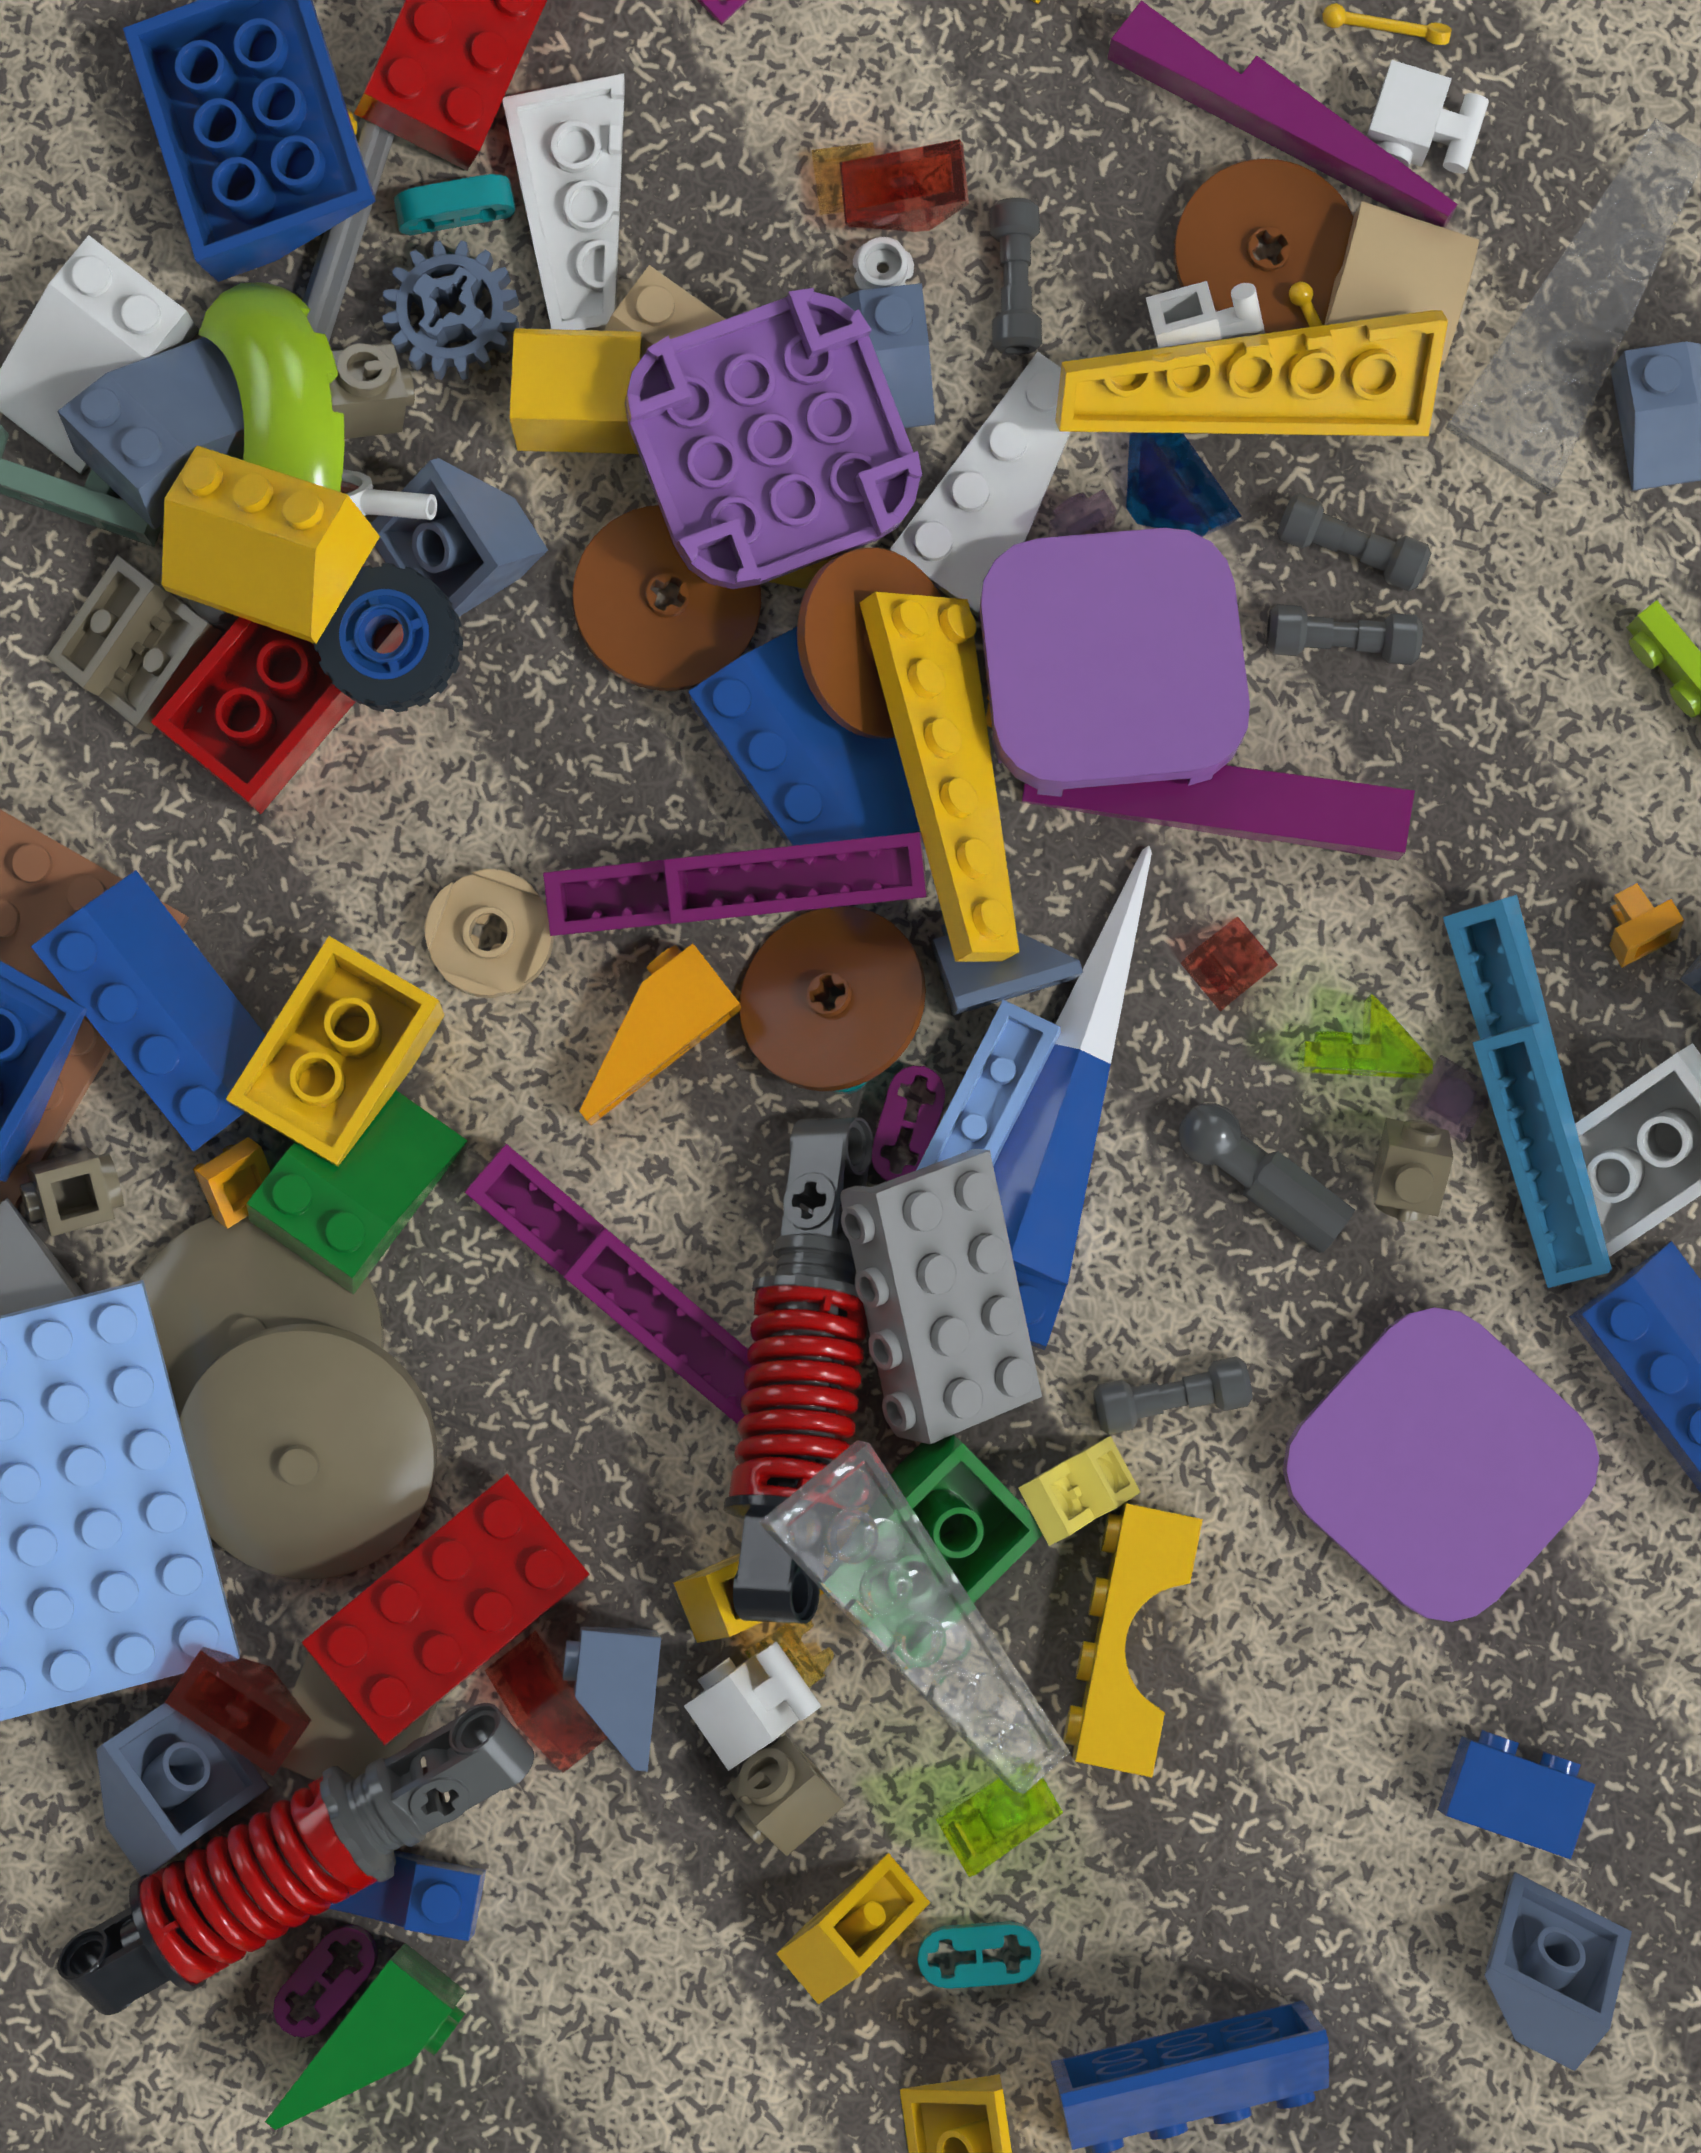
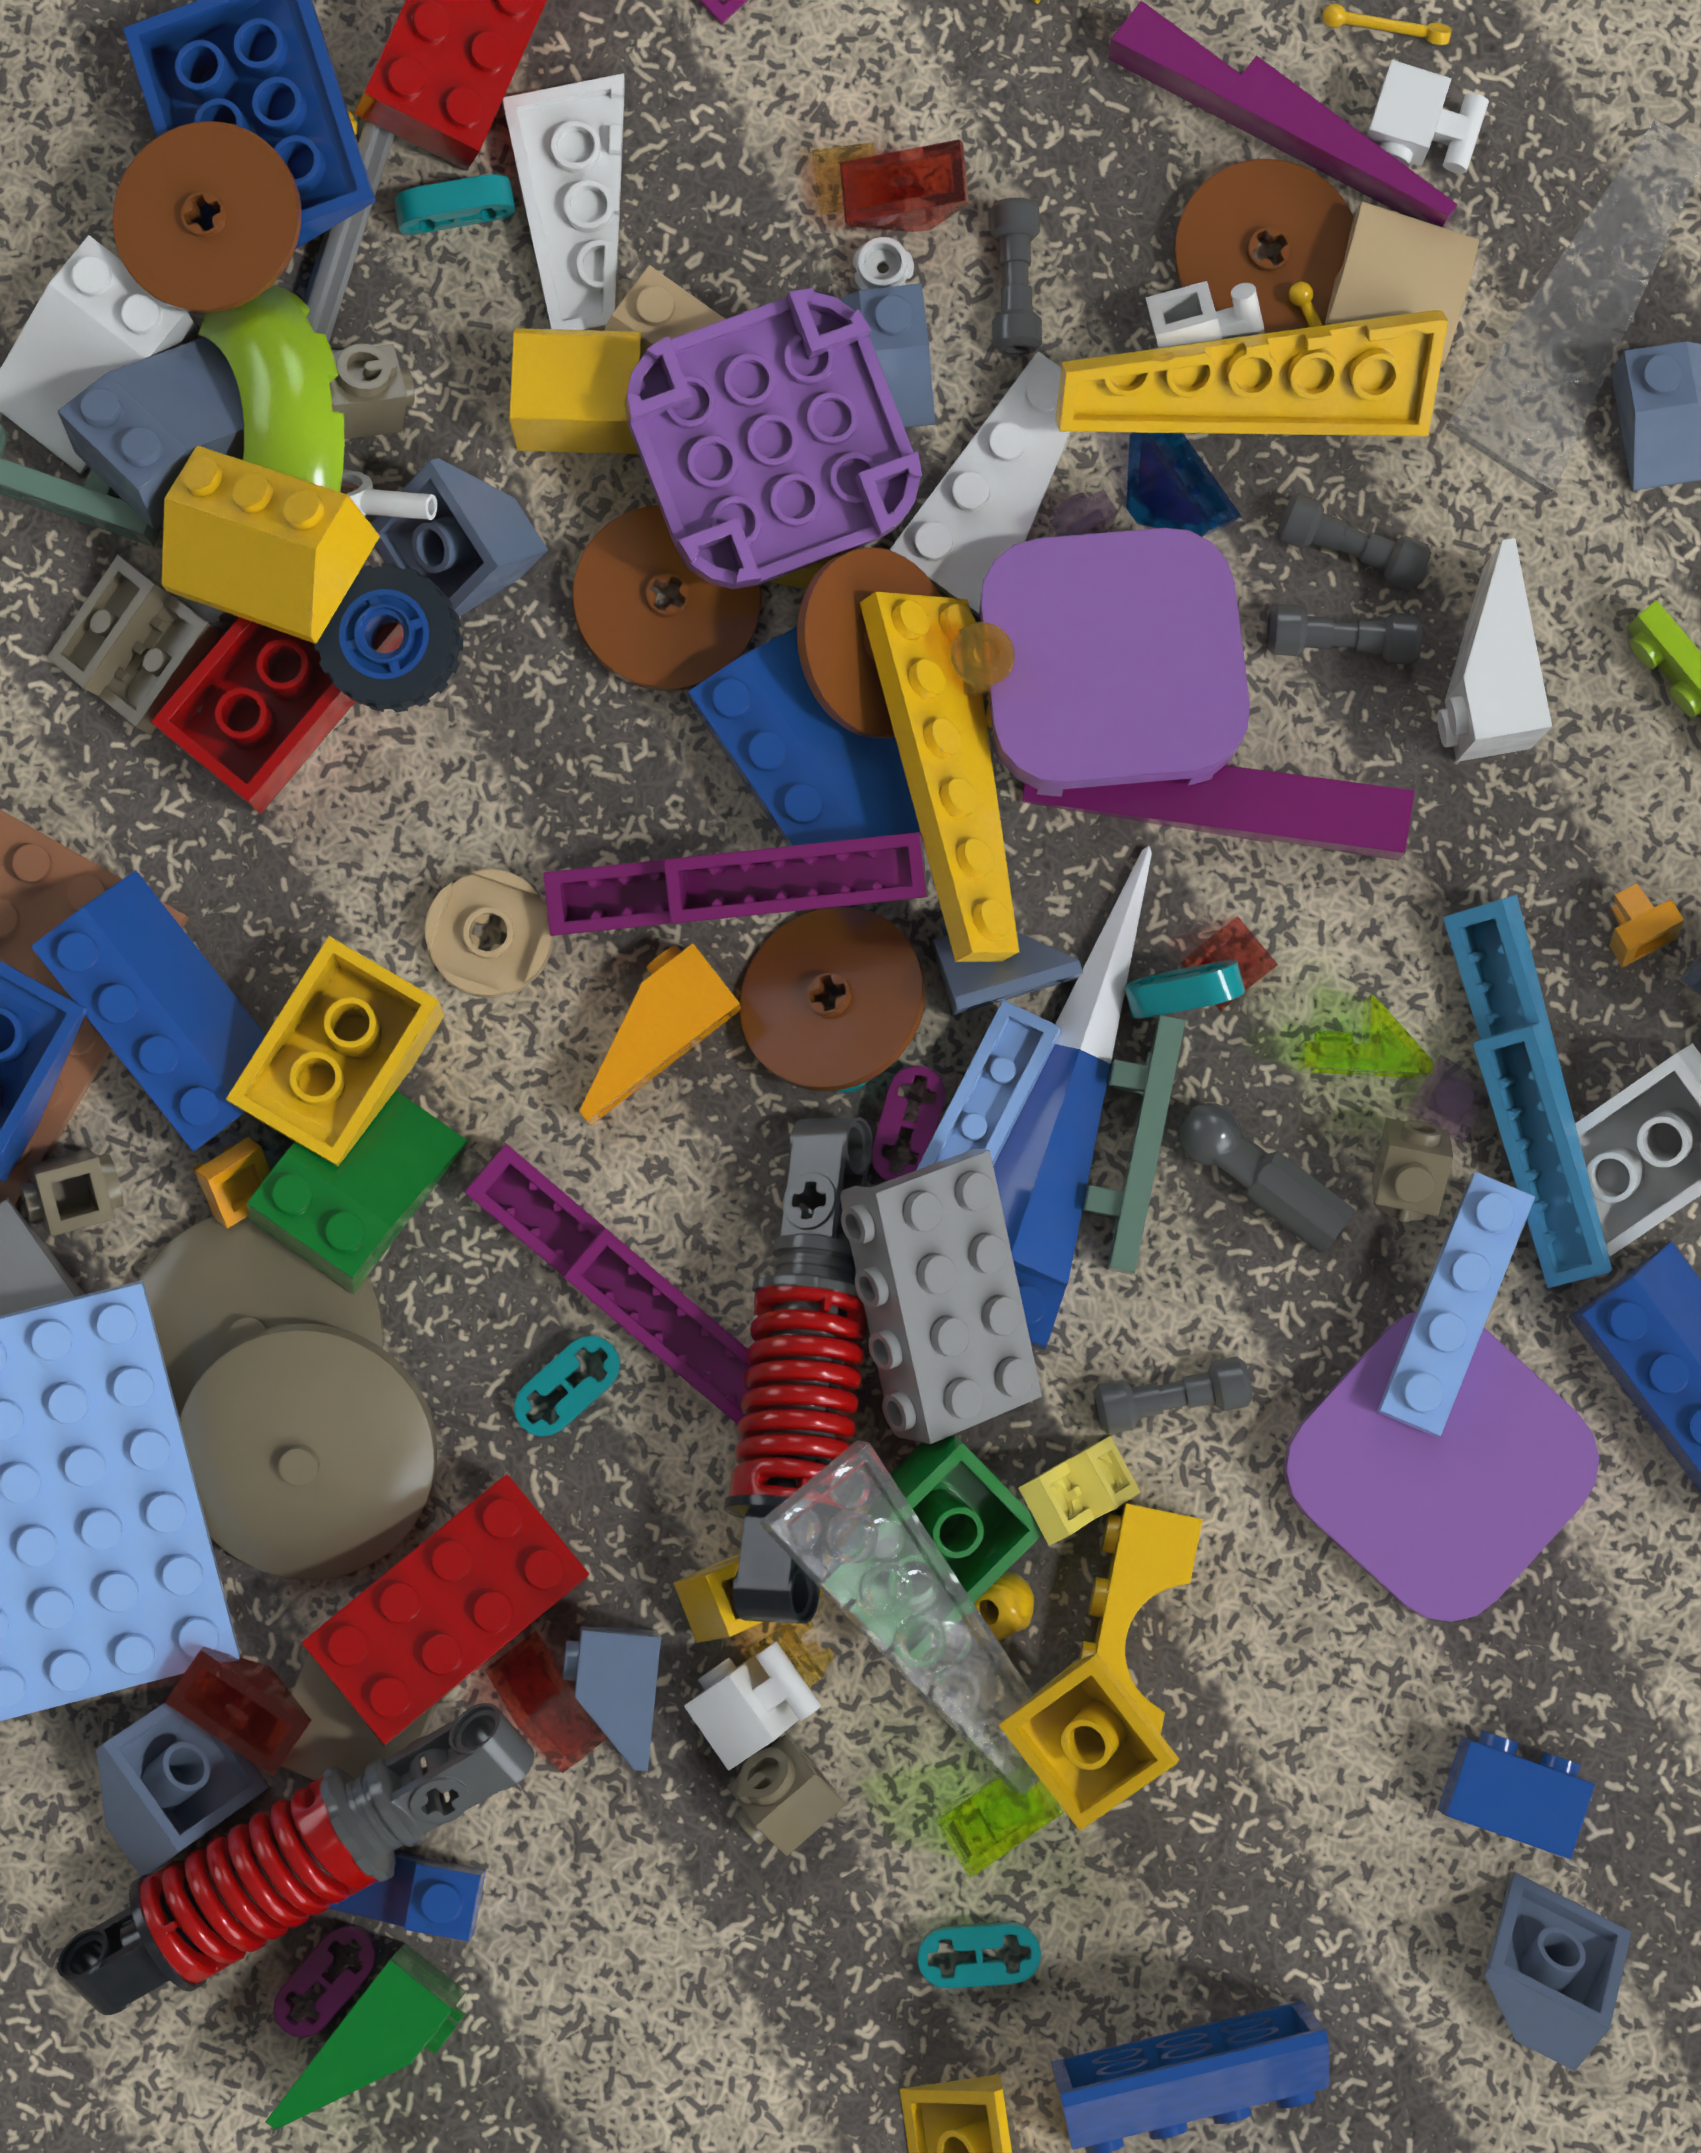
(249, 237): none -> dark orange piece
(436, 332): sand blue gear -> none
(556, 1374): none -> teal beam
(853, 1929): yellow slope -> none
(982, 657): none -> clear yellow plate
(1007, 1605): none -> yellow piece
(1088, 1740): none -> yellow slope
(1154, 1085): none -> sand green hinge
(1184, 989): none -> teal beam
(1455, 1304): none -> light blue plate
(1497, 681): none -> white slope

